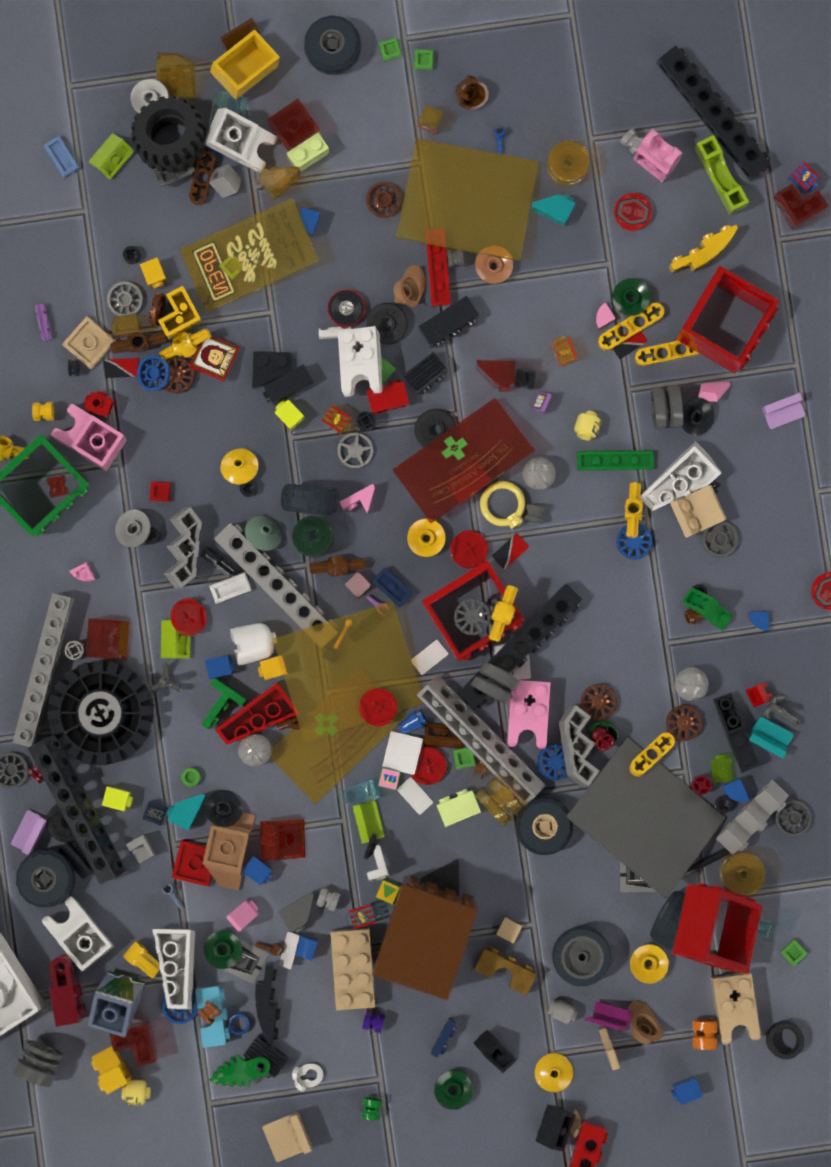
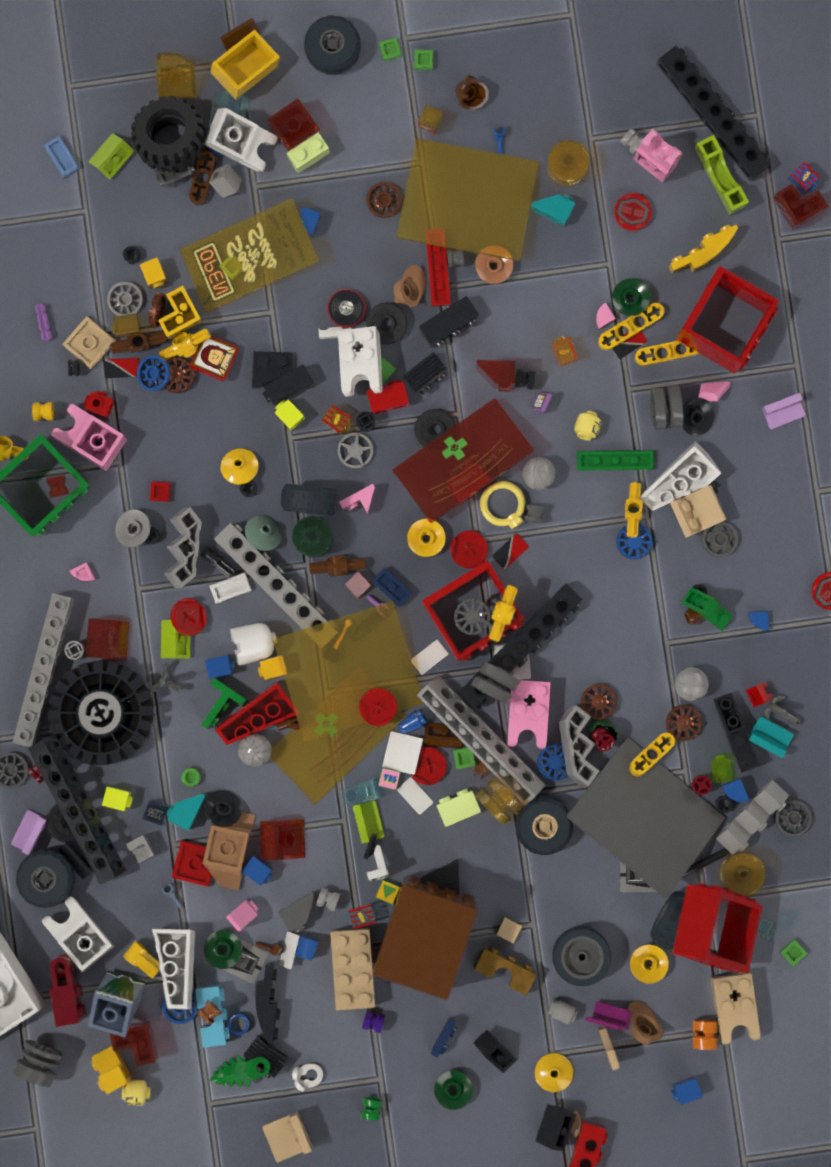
(146, 86): white dish -> none
(278, 179): clear yellow slope -> none
(799, 1040): black tyre -> none

